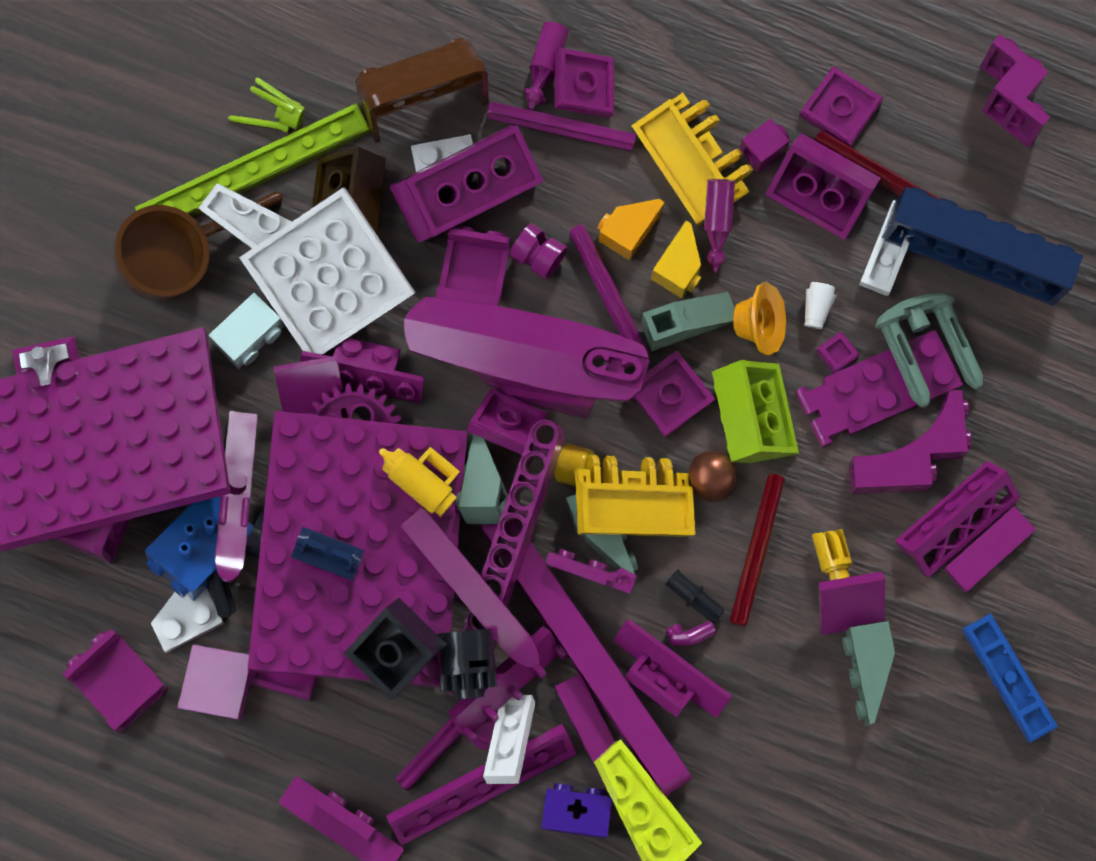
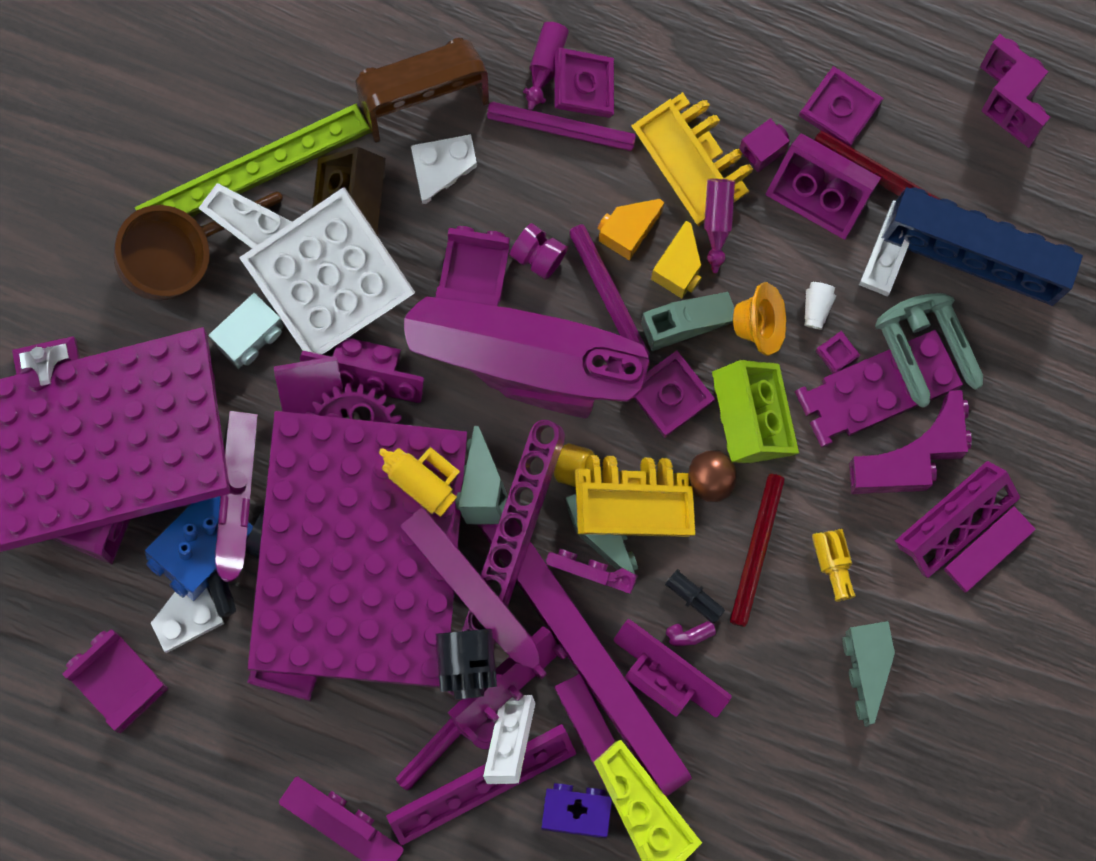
(216, 682): tile -> none
(288, 111): lime plant -> none
(327, 553): dark blue hinge -> none
(395, 648): black brick -> none
(419, 192): magenta hinge -> none
(505, 420): magenta tile -> none
(851, 602): magenta tile -> none
(1009, 678): blue plate -> none

